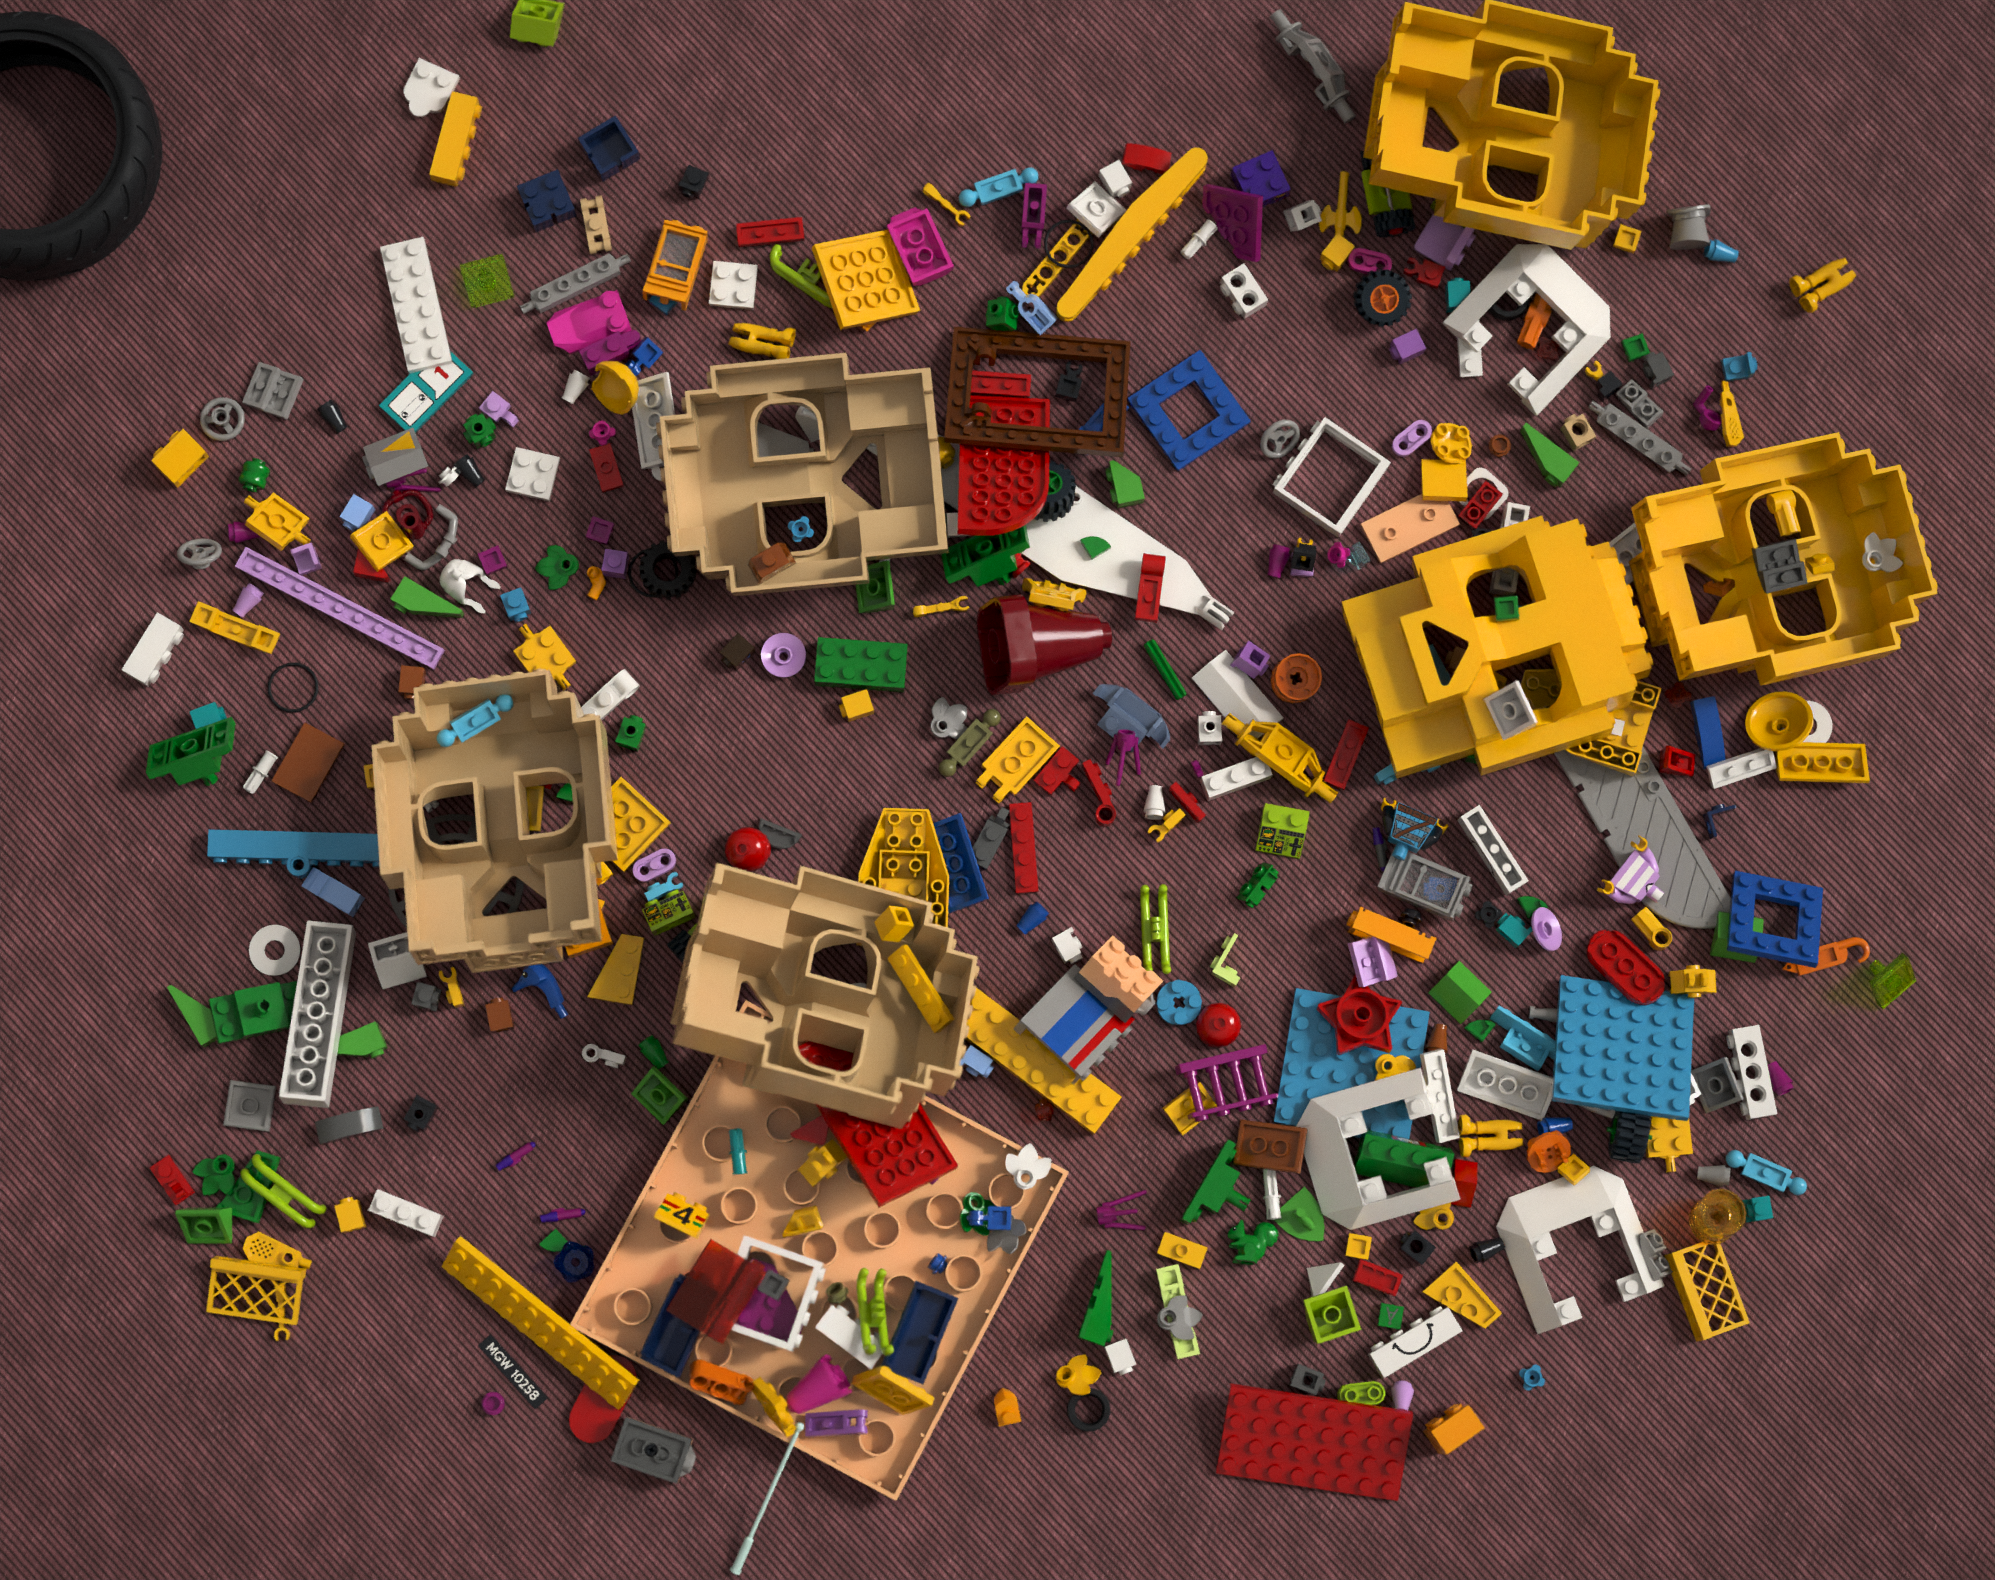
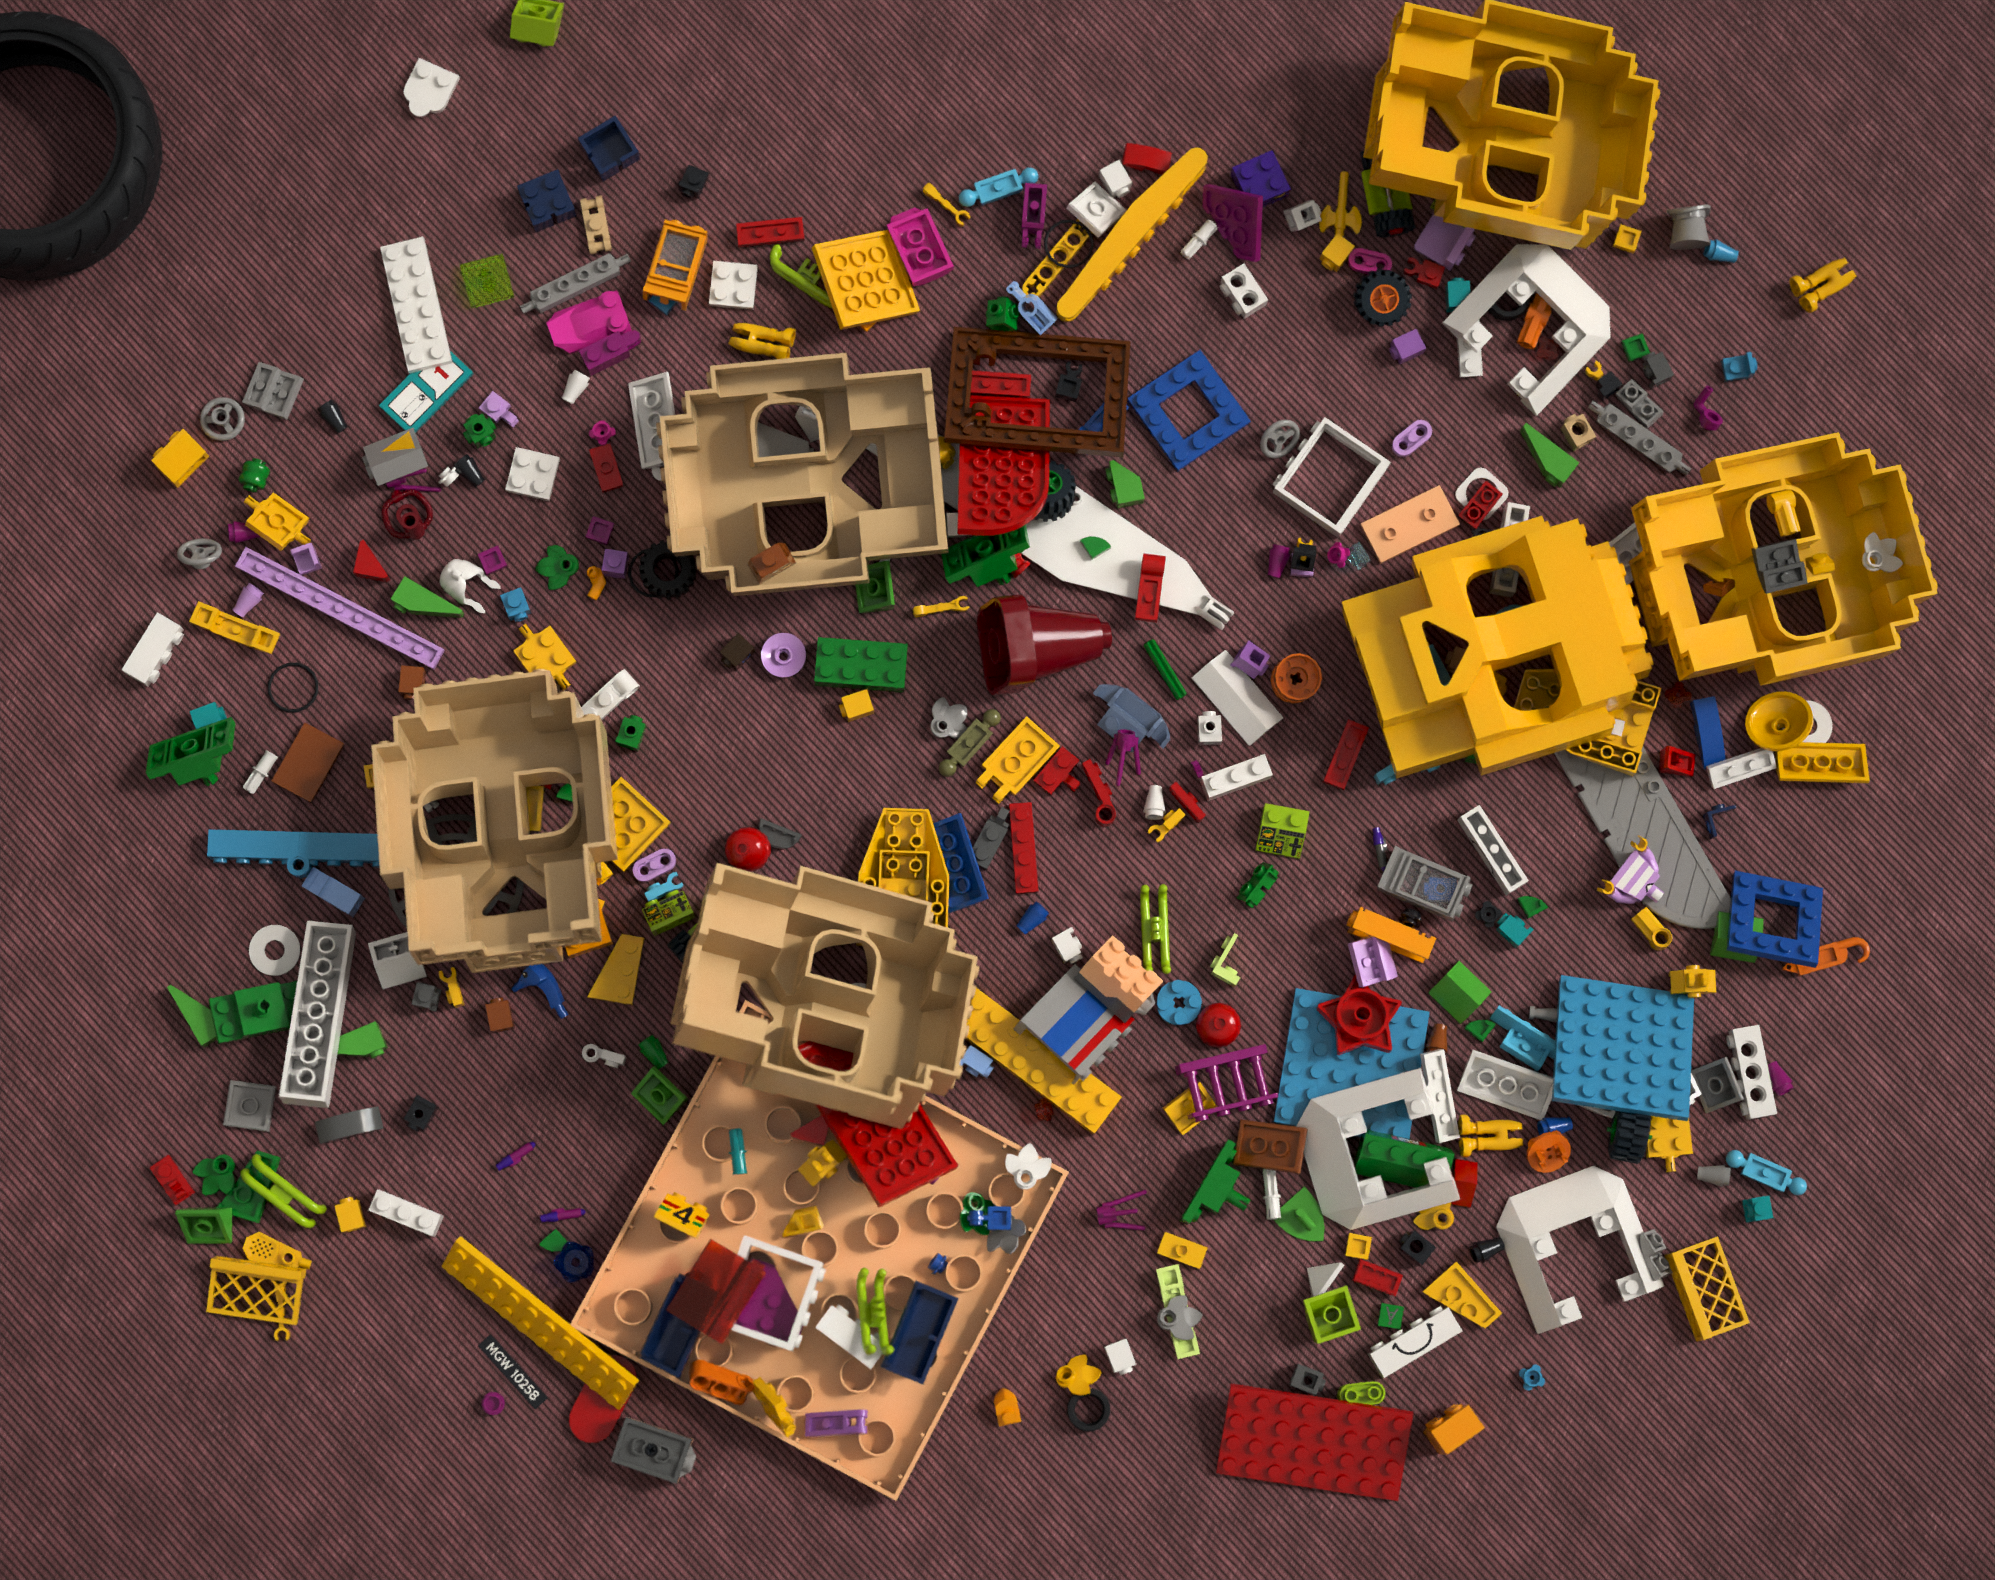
(356, 513): light blue brick -> none
(381, 541): yellow tile -> none
(442, 550): light grey piece -> none
(455, 138): yellow brick -> none
(475, 720): medium azure plate -> none
(615, 386): yellow cylinder -> none
(646, 354): blue plate -> none
(748, 1541): light aqua piece -> none
(773, 1285): dark grey tile -> none
(794, 527): dark azure plate -> none
(818, 1387): dark pink cone -> none
(836, 1293): olive plate -> none
(892, 1390): yellow plate -> none
(894, 924): yellow brick -> none
(920, 988): yellow plate -> none
(1052, 594): yellow plate -> none
(1097, 1318): green wedge -> none
(1252, 1247): green animal -> none
(1282, 753): yellow plate -> none
(1311, 48): light grey plate -> none
(1397, 1065): yellow plate -> none
(1402, 1394): lavender cone -> none
(1409, 828): torso -> none
(1443, 480): yellow tile -> none
(1451, 442): yellow dish -> none
(1499, 445): dark orange plate -> none
(1506, 608): green tile -> none
(1511, 710): white slope -> none
(1546, 929): lavender dish -> none
(1574, 1169): yellow plate -> none
(1626, 967): red tile -> none
(1725, 1209): clear yellow wheel -> none
(1730, 420): yellow piece -> none
(1891, 979): clear neon green tile -> none

